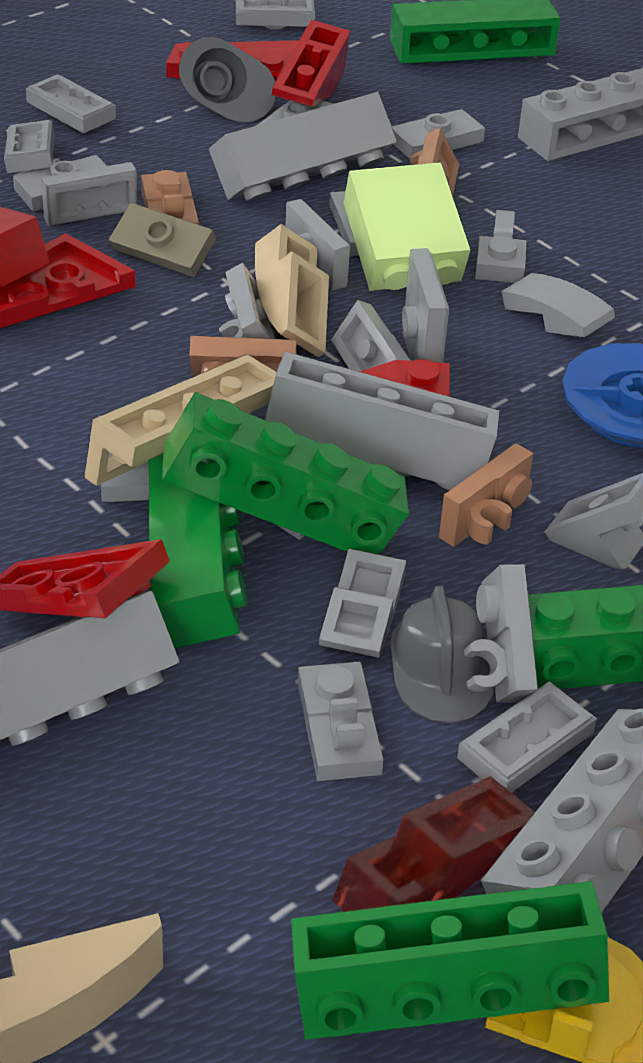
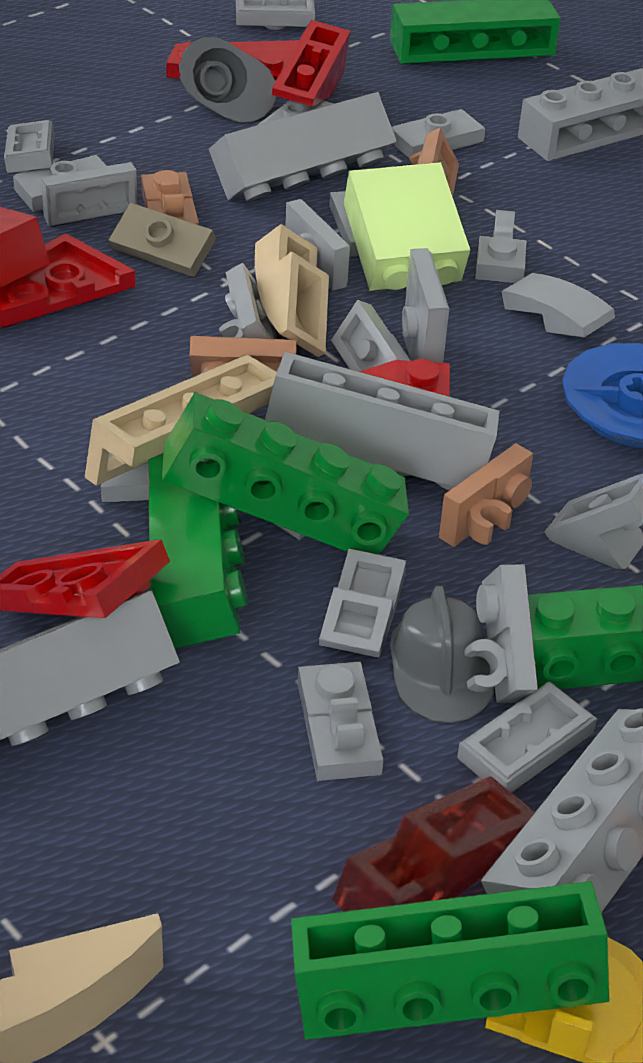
(70, 103): light grey plate -> none

